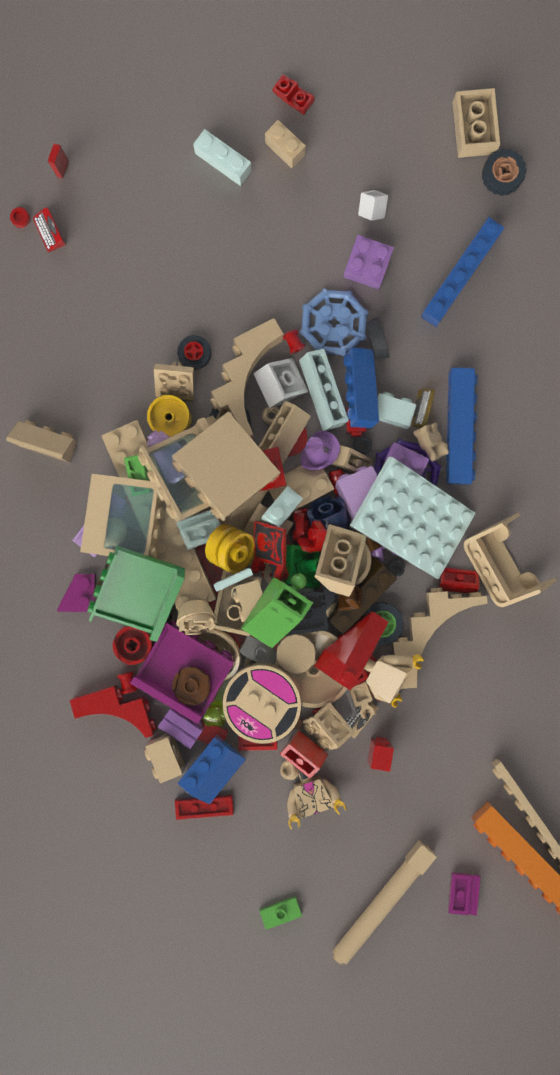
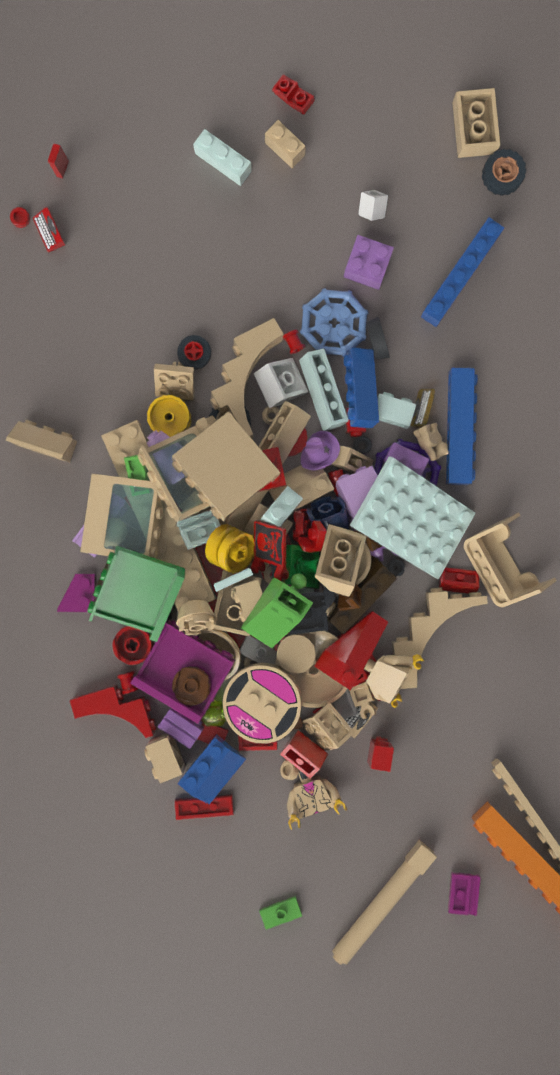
(394, 619): black wheel -> none

